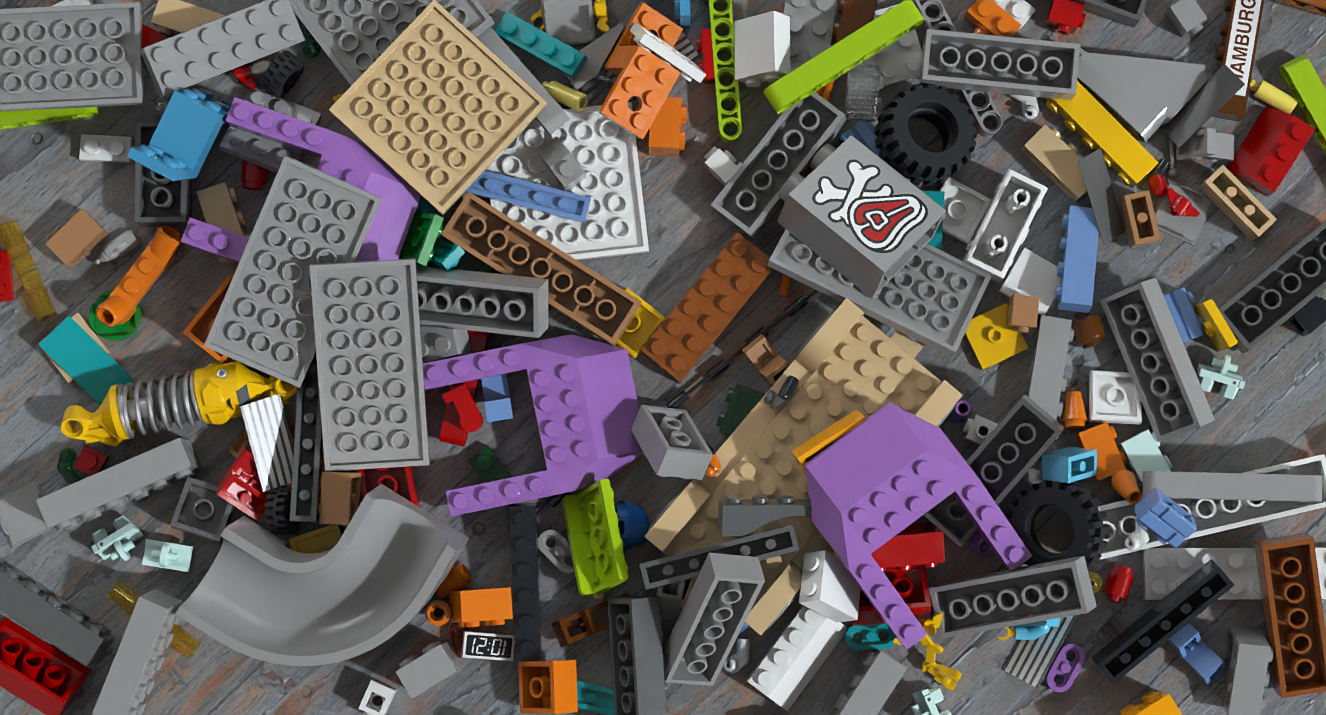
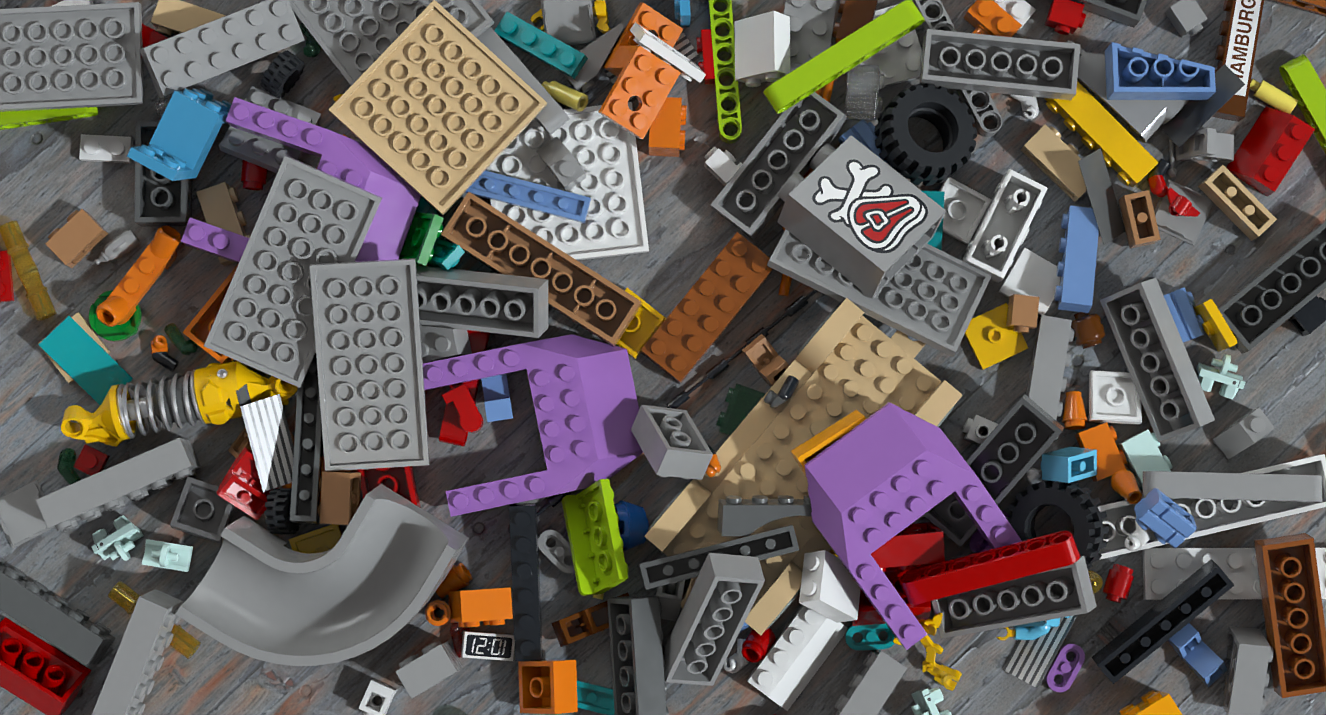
(160, 353): none -> arm
(179, 341): none -> clear green arm
(245, 75): red piece -> none
(488, 465): dark green plate -> none
(757, 646): none -> red brick
(959, 417): medium lavender cone -> none
(990, 567): none -> red beam
(1148, 76): none -> medium blue wedge
(1243, 433): none -> light grey slope

